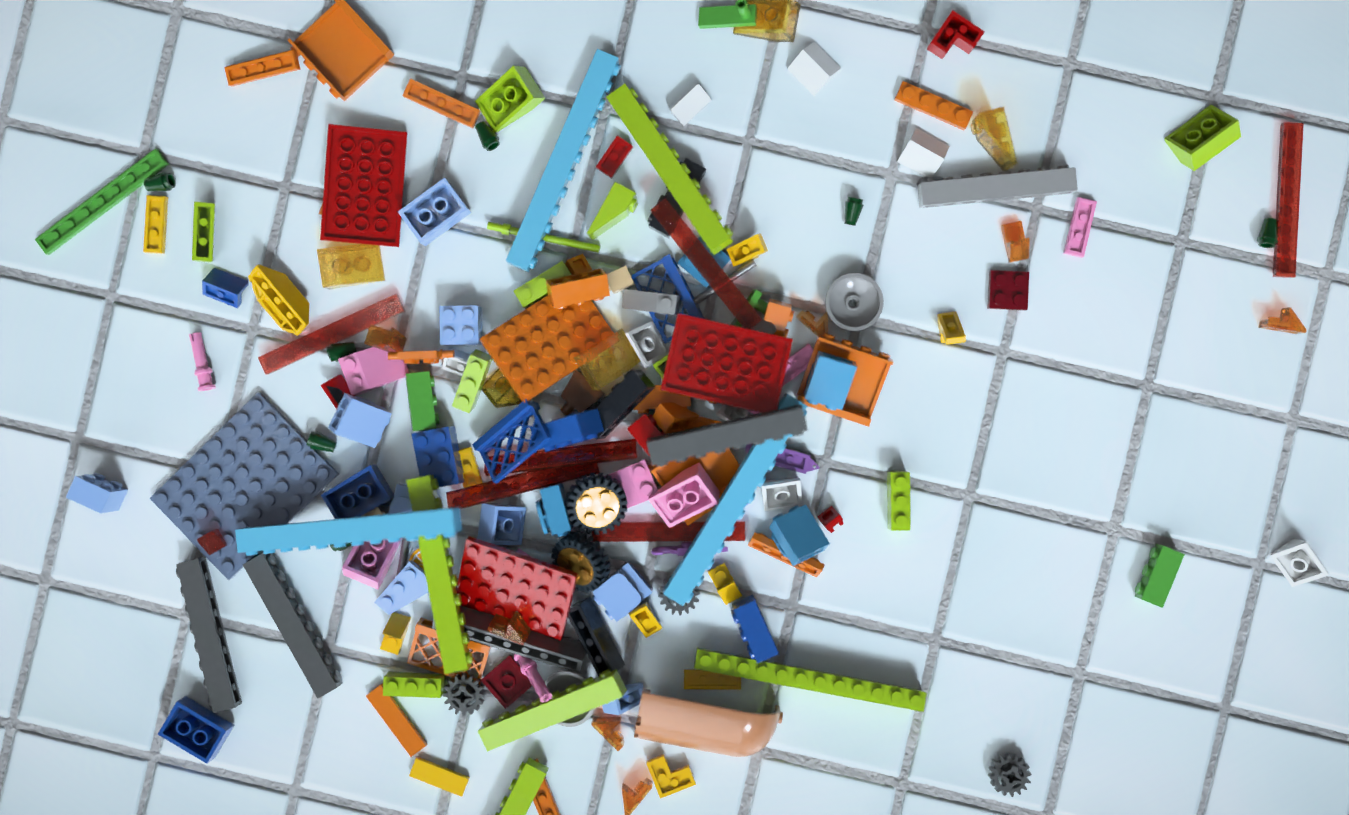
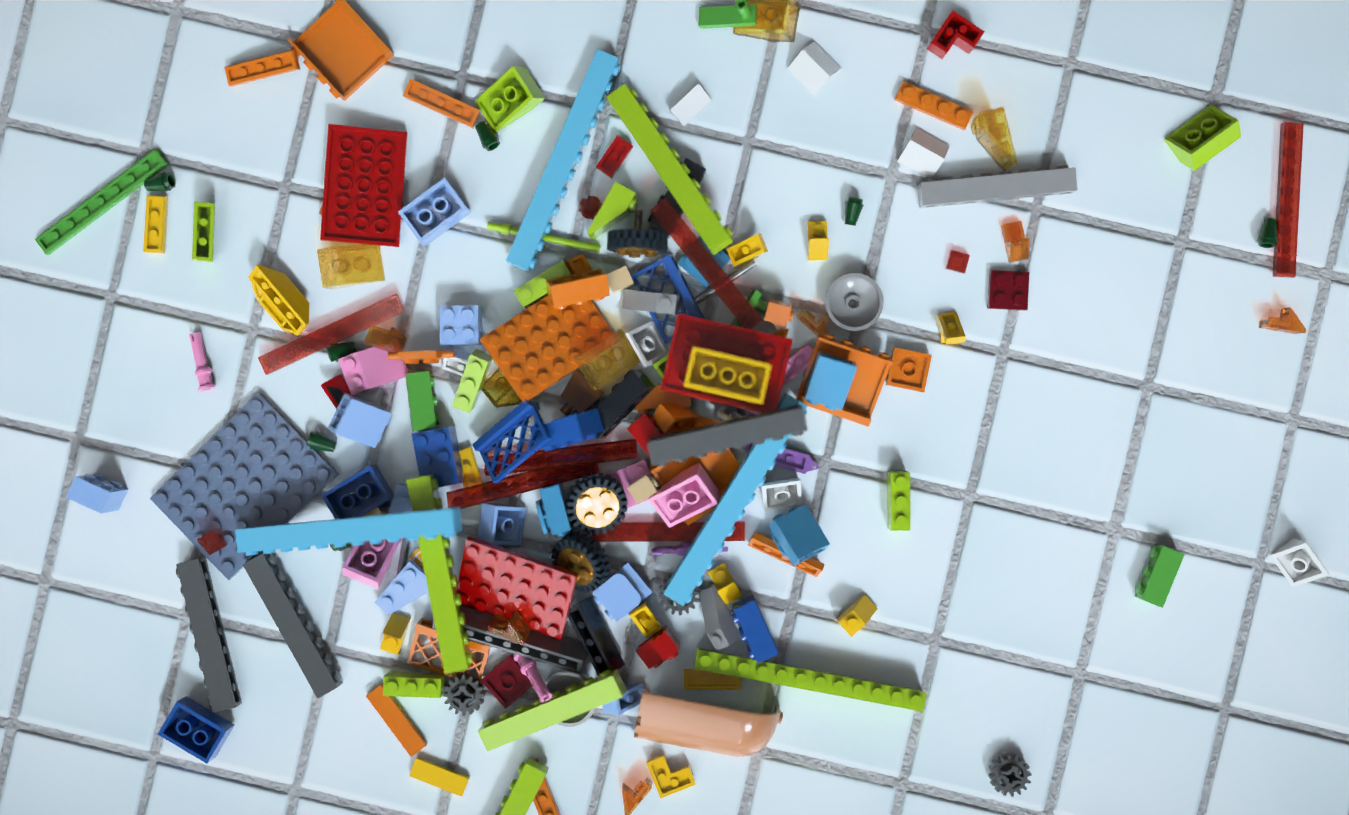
(224, 287): blue panel -> none
(590, 207): none -> clear red gear
(605, 727): clear orange slope -> none
(637, 240): none -> black wheel
(643, 488): none -> tan brick
(658, 648): none -> red brick
(717, 620): none -> light grey slope
(727, 375): none -> yellow brick
(817, 240): none -> yellow slope
(830, 518): red tile -> none
(857, 615): none -> yellow slope
(909, 369): none -> orange plate
(957, 261): none -> clear red tile
(1080, 227): bright pink tile -> none

